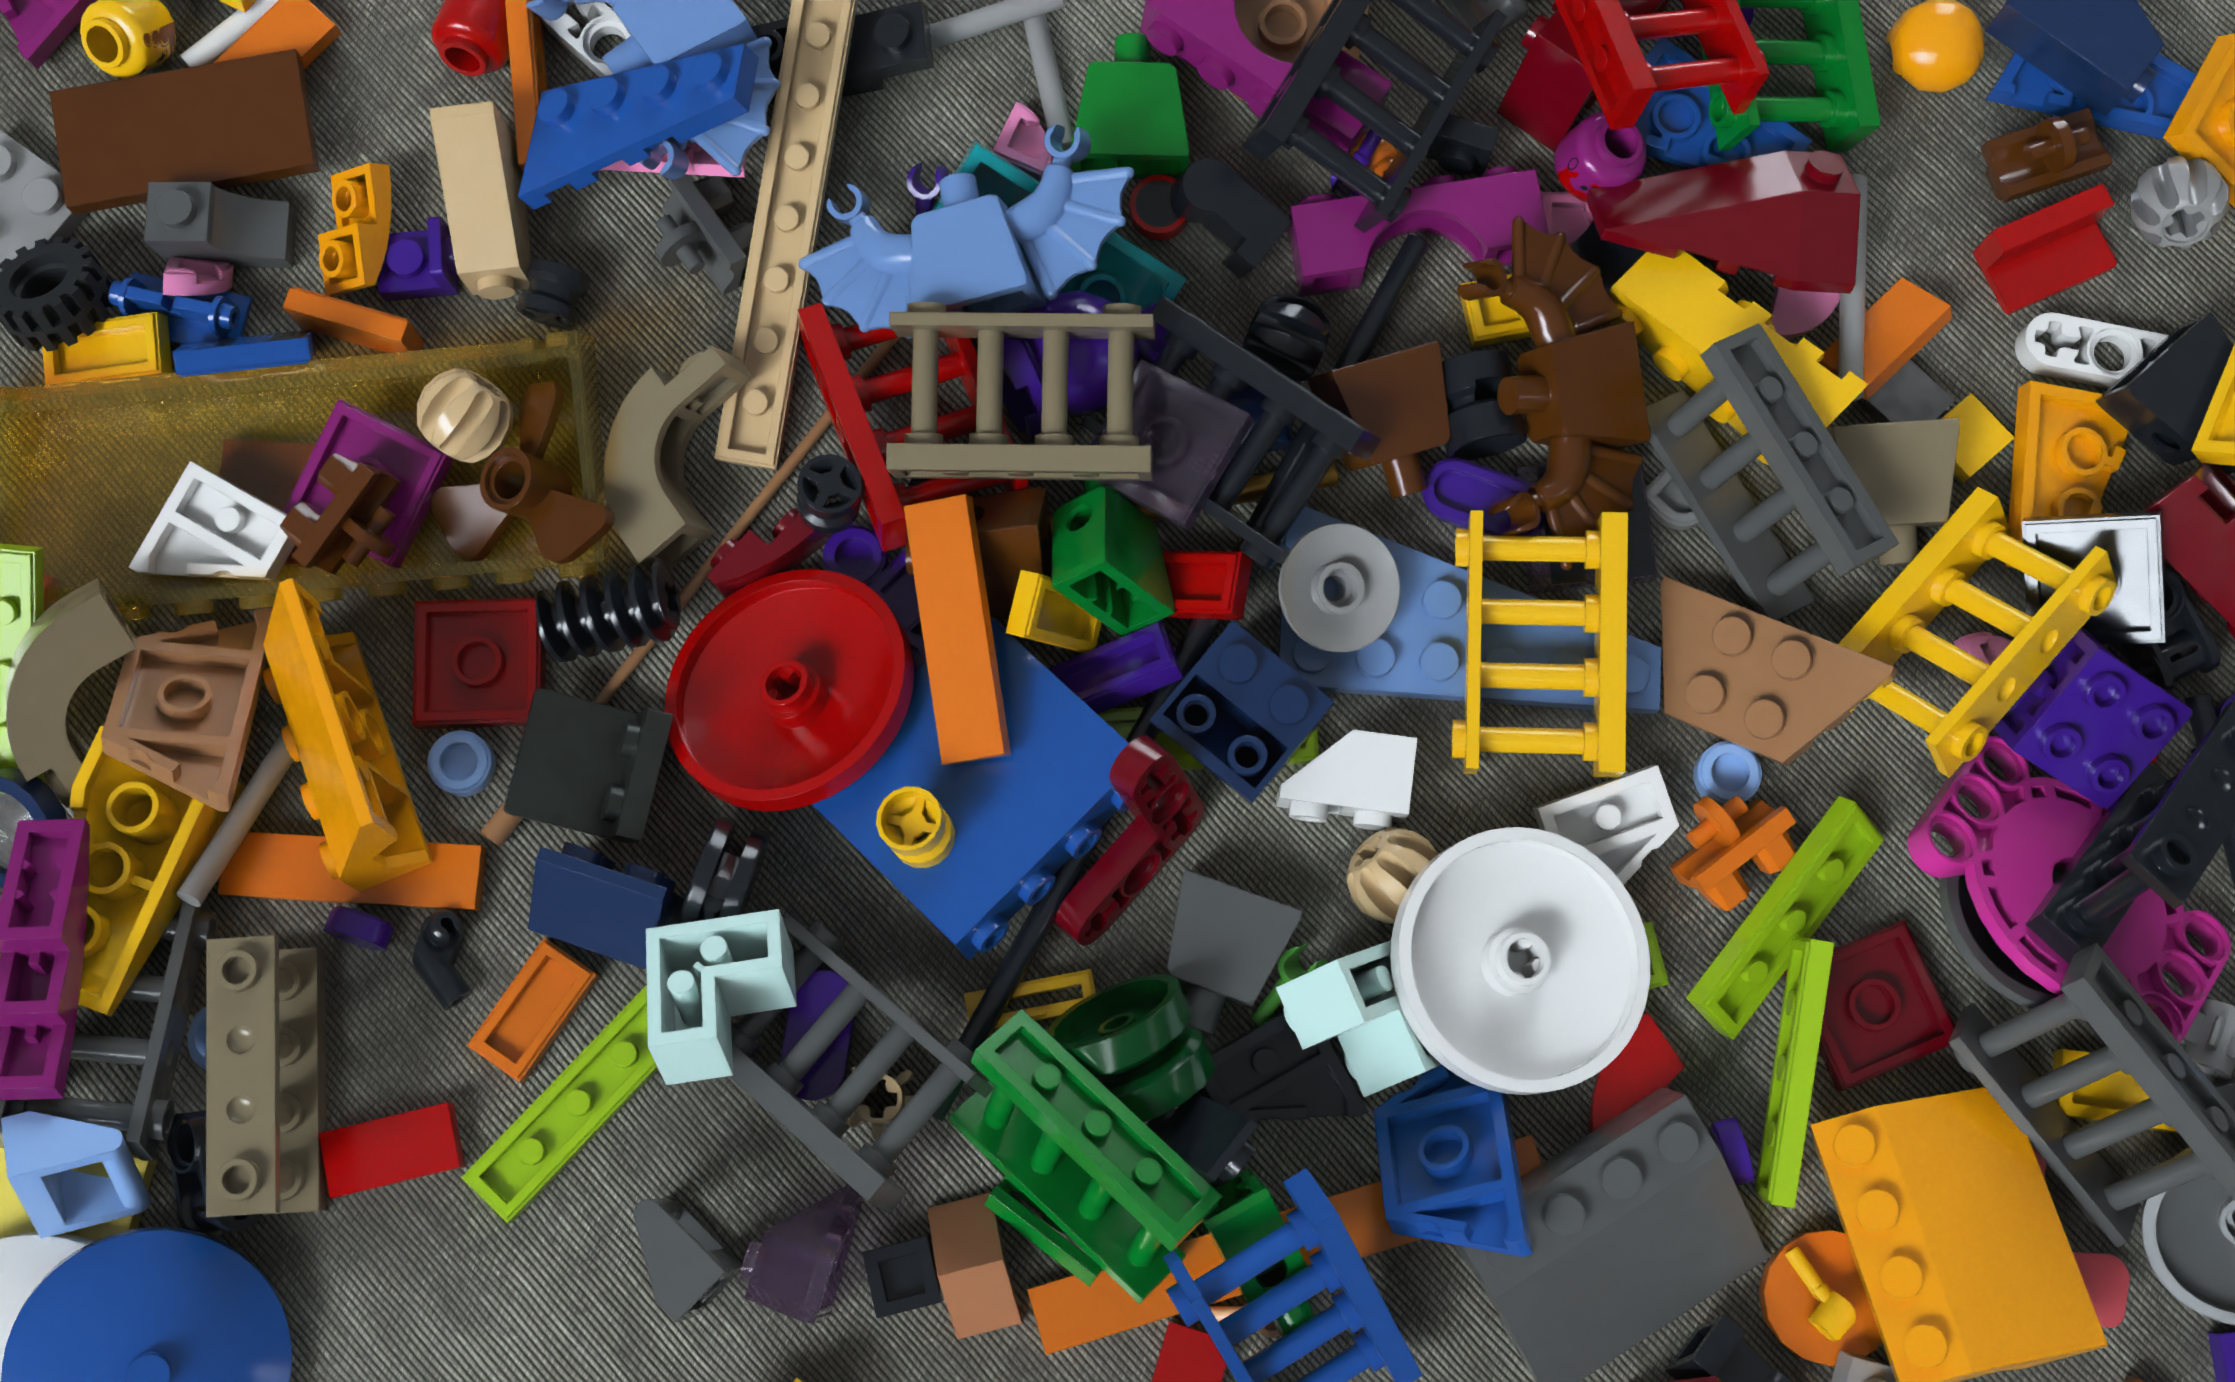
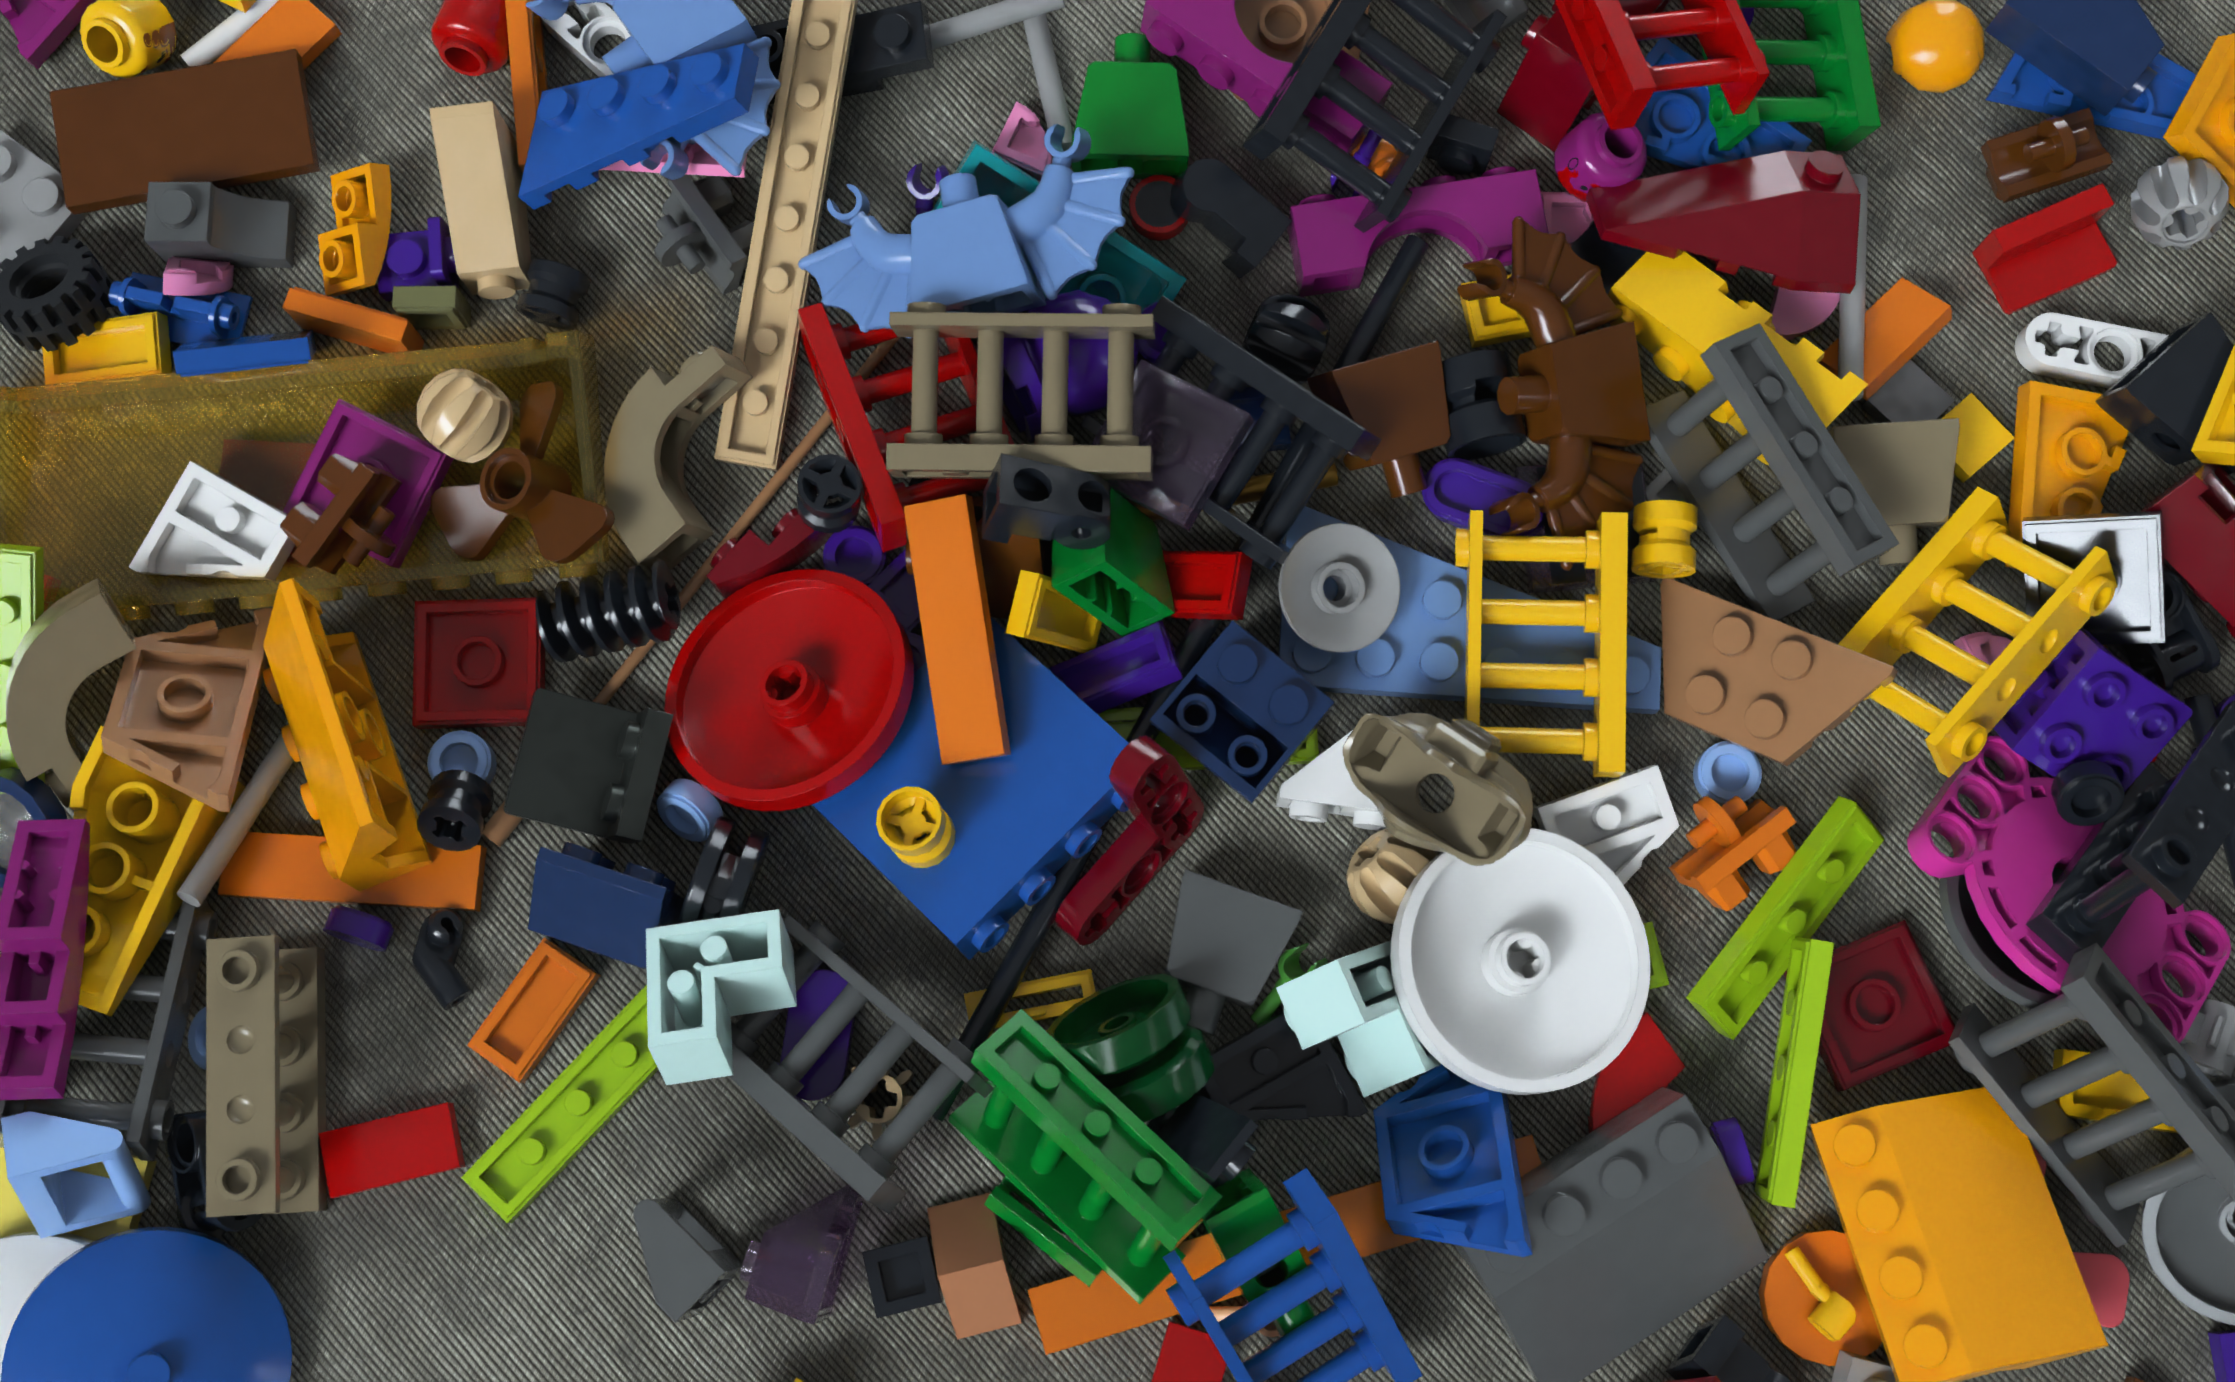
(432, 307): none -> olive tile
(455, 810): none -> black wheel
(688, 809): none -> light blue tile
(1046, 504): none -> black leg
(1491, 797): none -> dark tan piece
(1664, 539): none -> yellow wheel
(2087, 793): none -> black tile

